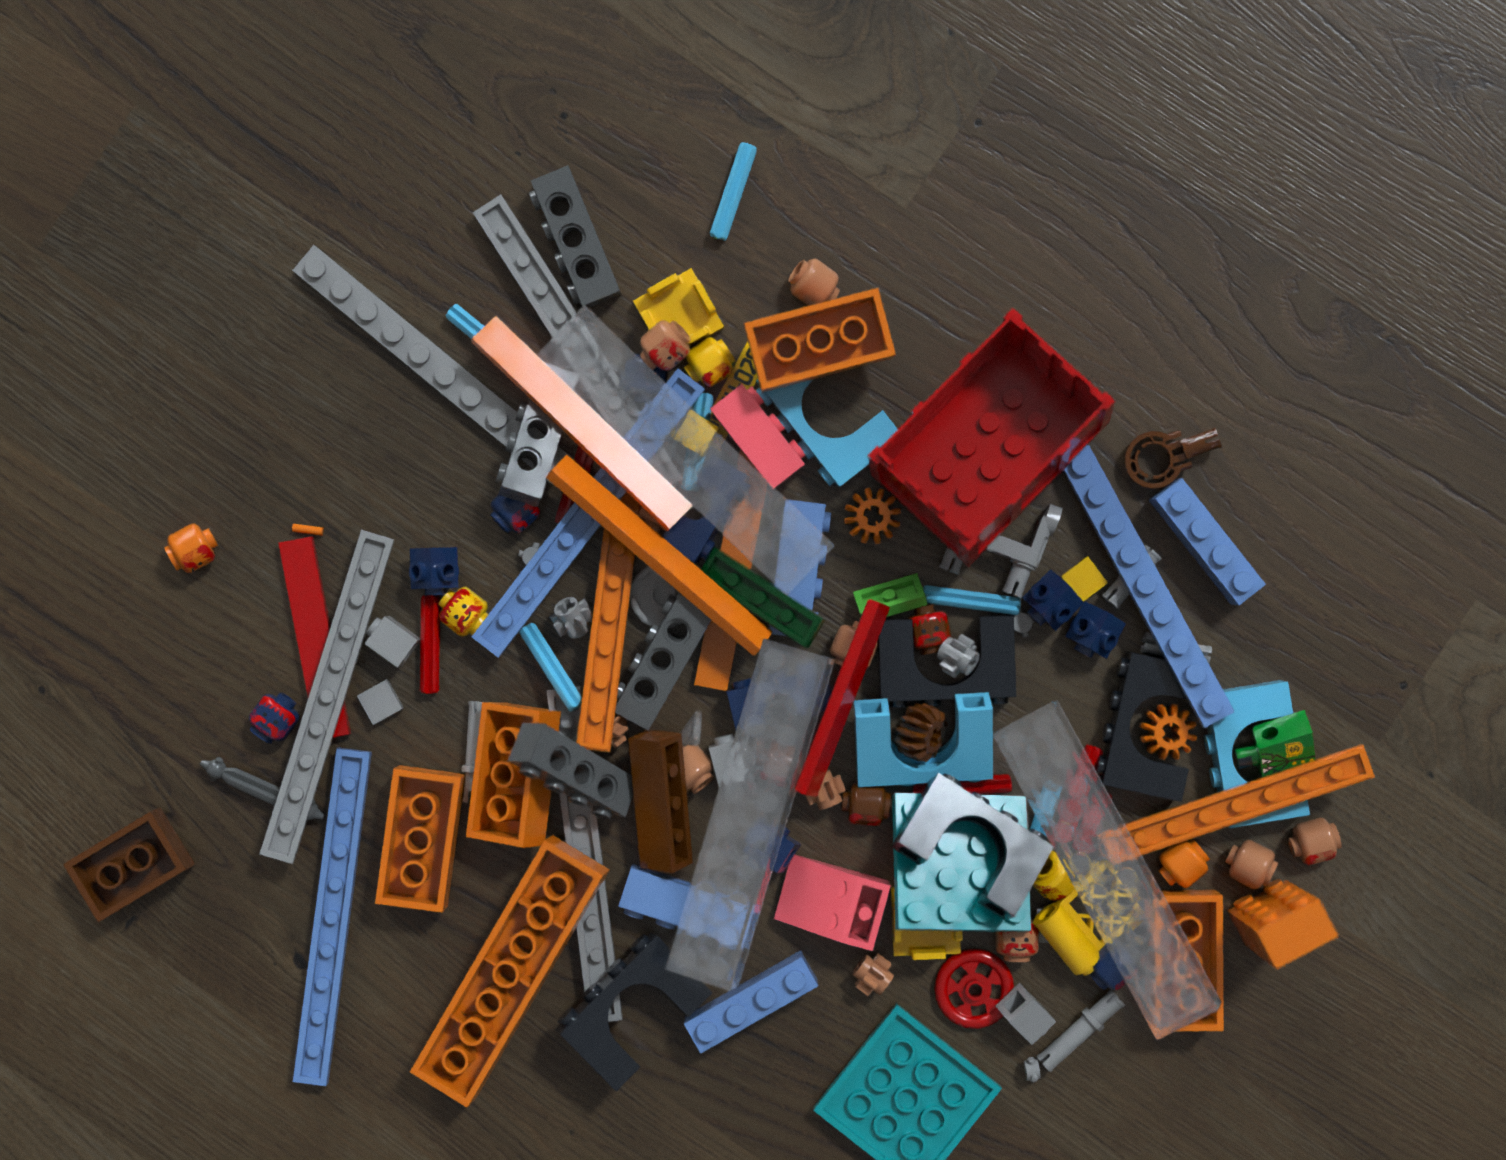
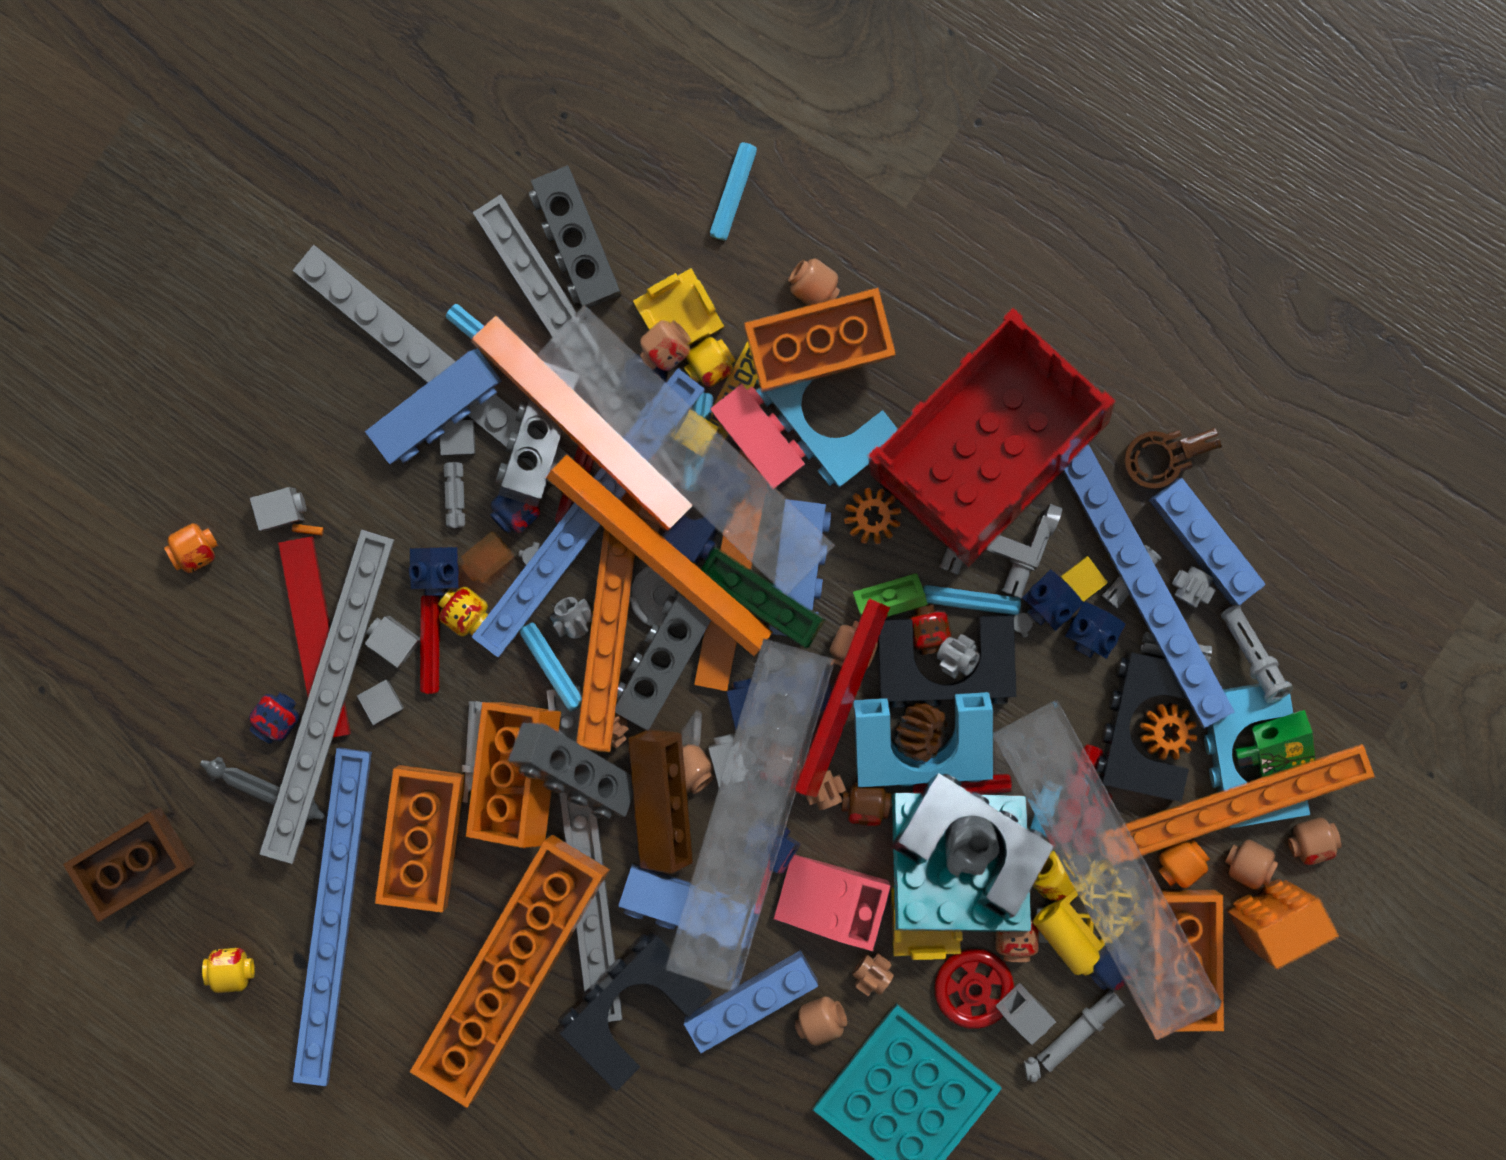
(227, 970): none -> yellow head
(278, 508): none -> light grey brick
(434, 406): none -> medium blue brick
(454, 495): none -> light grey axle
(458, 438): none -> light grey tile
(487, 558): none -> clear orange brick
(821, 1021): none -> nougat head
(970, 845): none -> dark grey hair
(1193, 587): none -> light grey gear
(1262, 668): none -> light grey pin

